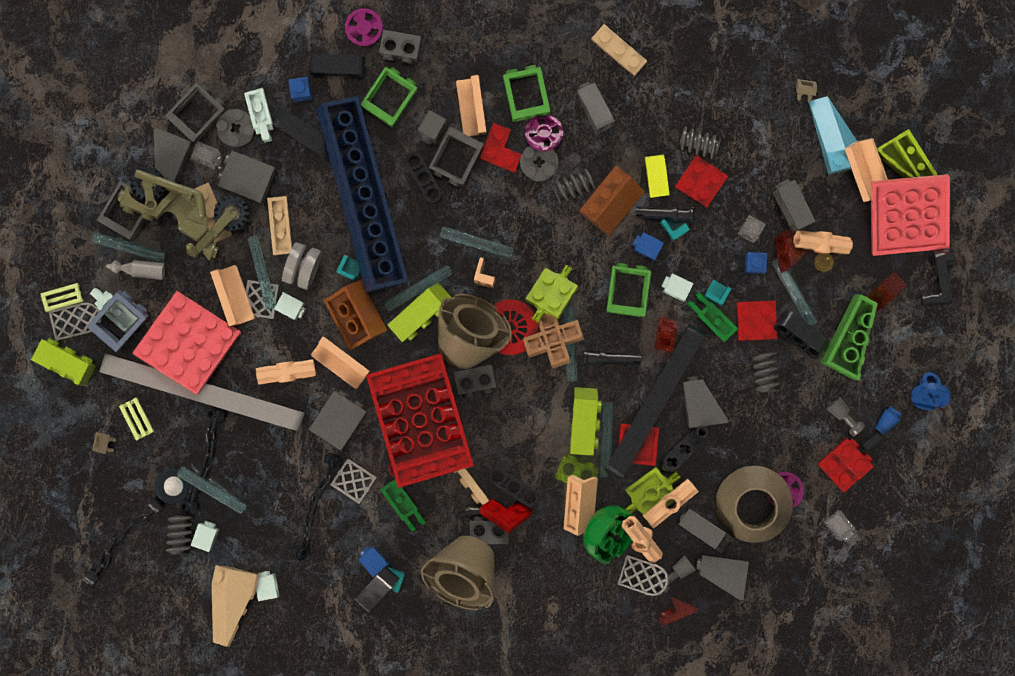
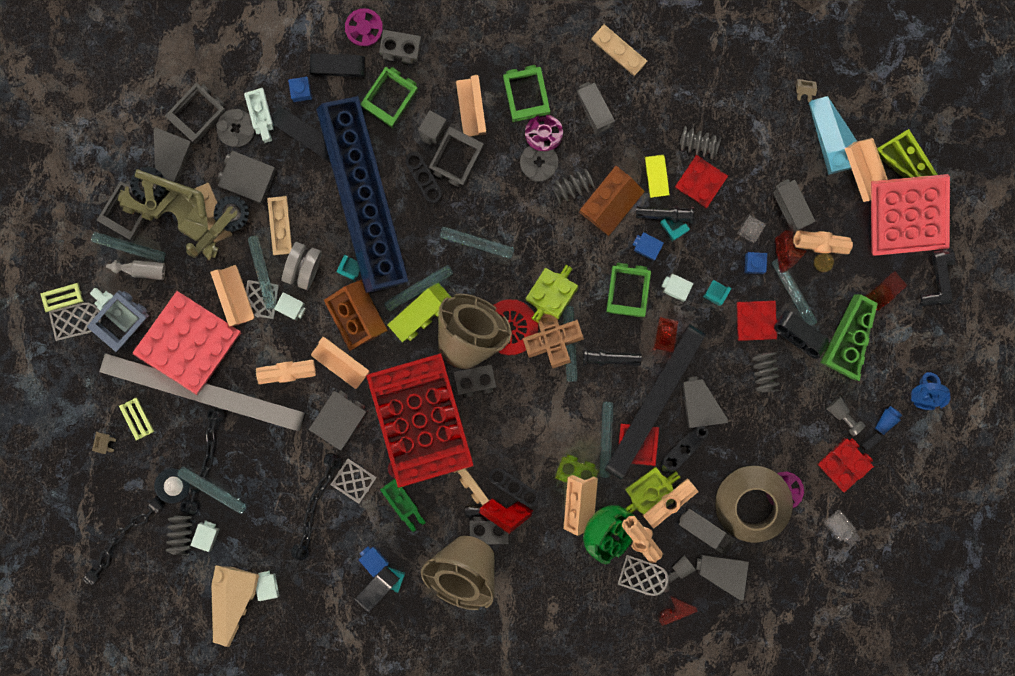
(64, 361): lime wedge -> none
(206, 155): clear brick -> none
(481, 279): light nougat panel -> none
(495, 151): red plate -> none
(585, 421): lime wedge -> none
(714, 318): green hinge -> none

